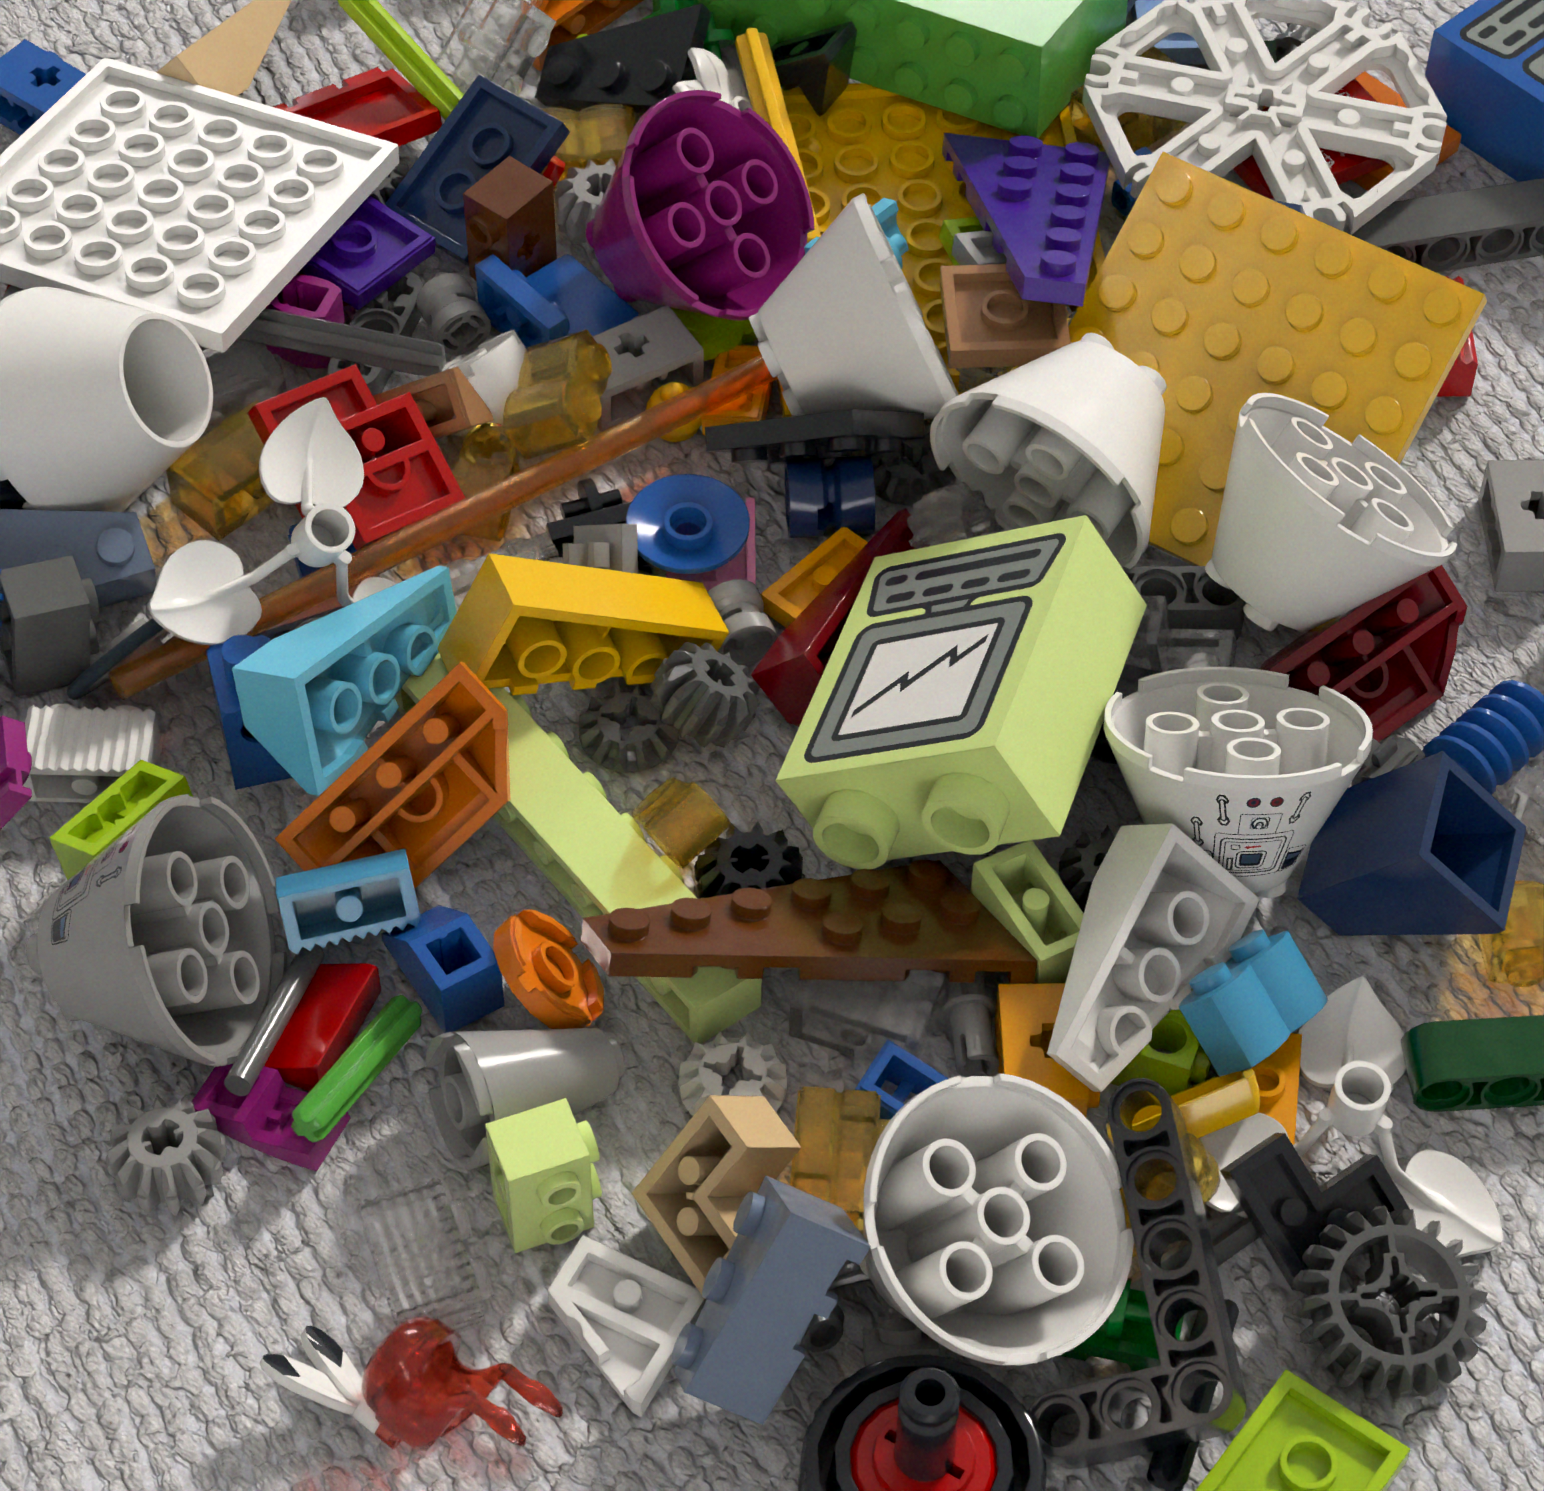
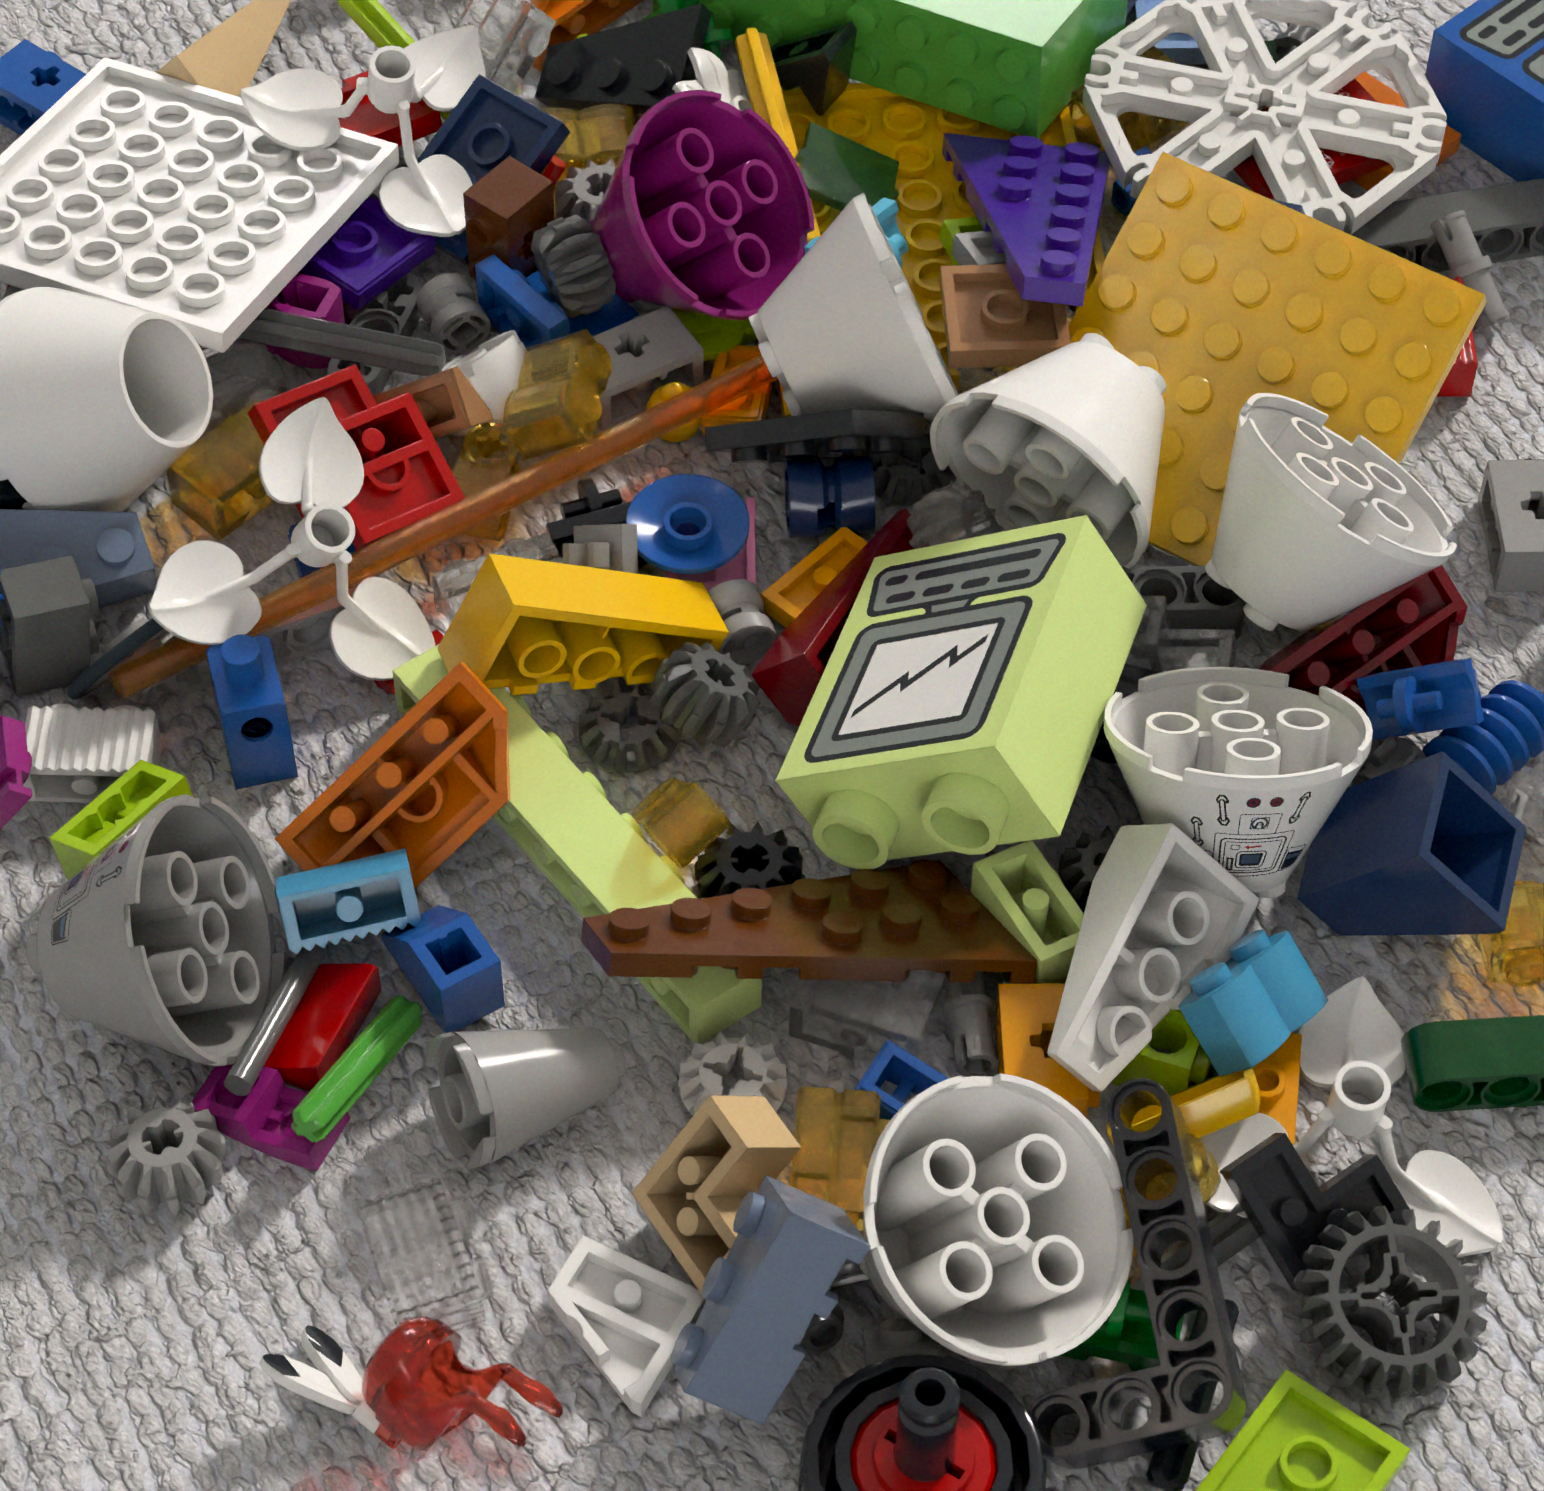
(304, 107): none -> white plant
(331, 680): medium azure wedge -> none
(543, 1174): yellowish green brick -> none
(546, 973): orange tile -> none
(573, 265): none -> dark grey gear
(842, 169): none -> clear green piece
(1422, 698): none -> blue hips
(1468, 262): none -> light grey pin

